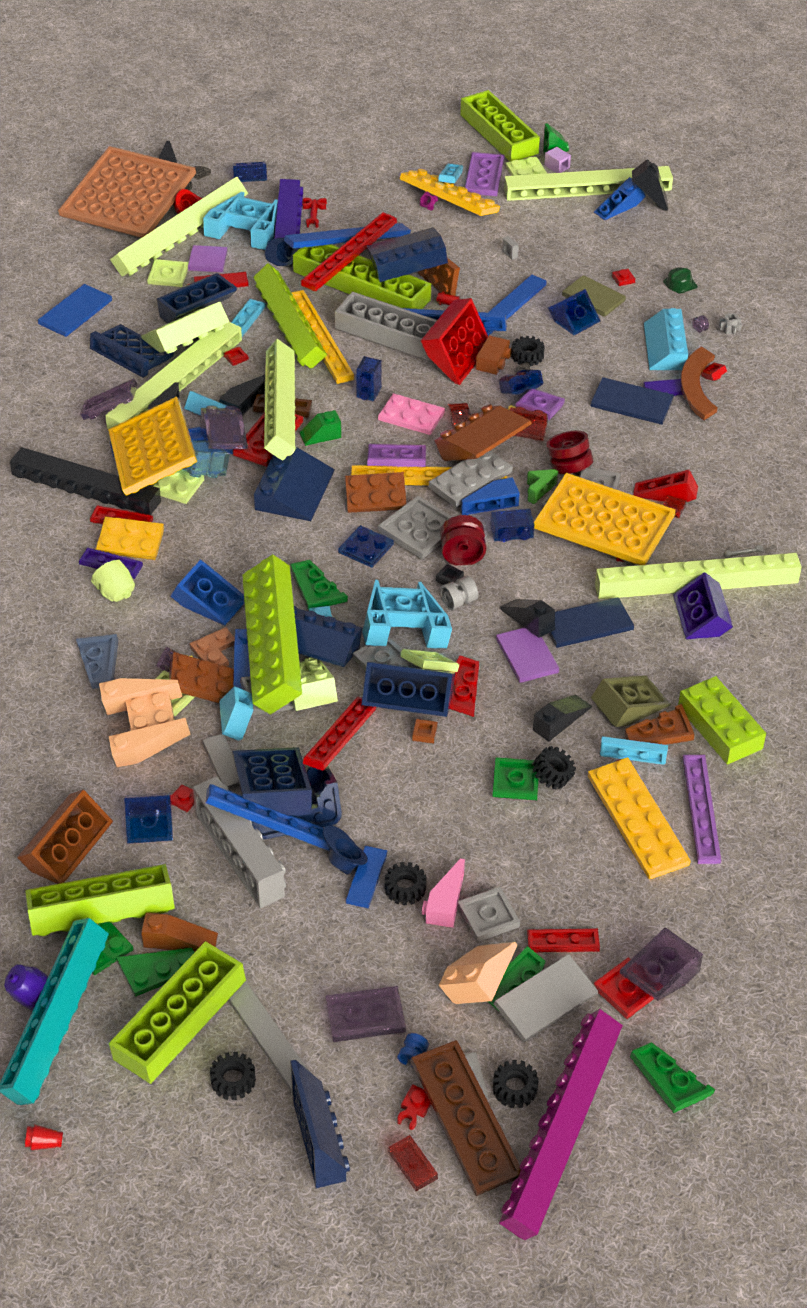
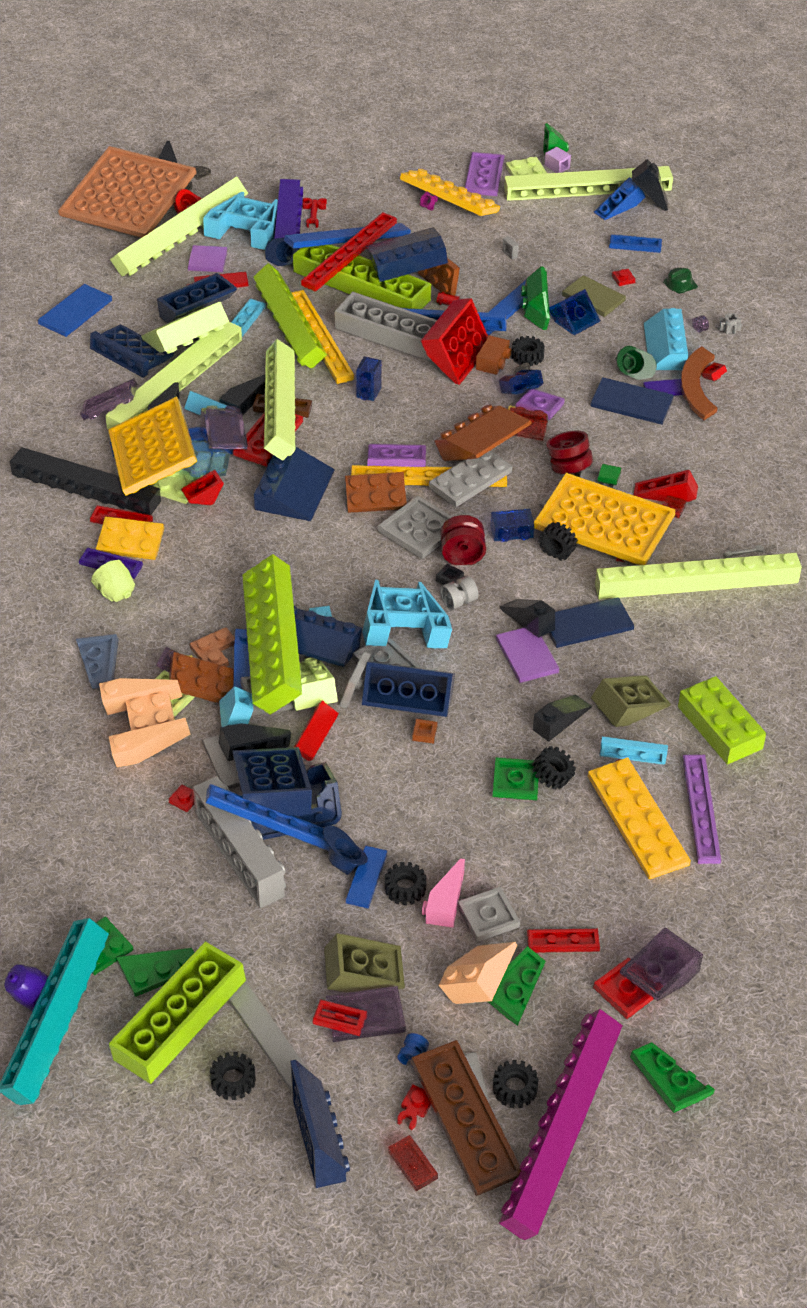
(42, 1137): cone -> none
(66, 838): dark orange slope -> none
(100, 899): lime brick -> none
(148, 817): clear blue slope -> none
(168, 273): yellowish green tile -> none
(172, 933): dark orange slope -> none
(204, 490): none -> red slope
(208, 594): blue slope -> none
(236, 356): red tile -> none
(250, 171): clear blue bracket -> none
(251, 737): none -> black slope
(314, 587): green wing -> none
(316, 730): none -> red tile
(322, 428): green slope -> none
(338, 735): red tile -> none
(338, 1020): none -> red tile
(356, 680): none -> light grey plate
(362, 964): none -> olive slope
(366, 546): clear blue plate -> none
(411, 414): bright pink plate -> none
(429, 660): yellowish green tile -> none
(450, 173): medium azure tile -> none
(459, 412): clear red slope -> none
(465, 686): red wing -> none
(493, 496): blue slope -> none
(500, 126): lime brick -> none
(535, 298): none -> green wedge
(540, 483): bright green slope -> none
(545, 998): light grey tile -> none
(549, 541): none -> black tyre
(609, 474): none -> green tile
(635, 243): none -> blue tile
(641, 363): none -> dark green piece
(665, 729): dark orange wing -> none
(702, 608): dark purple slope -> none

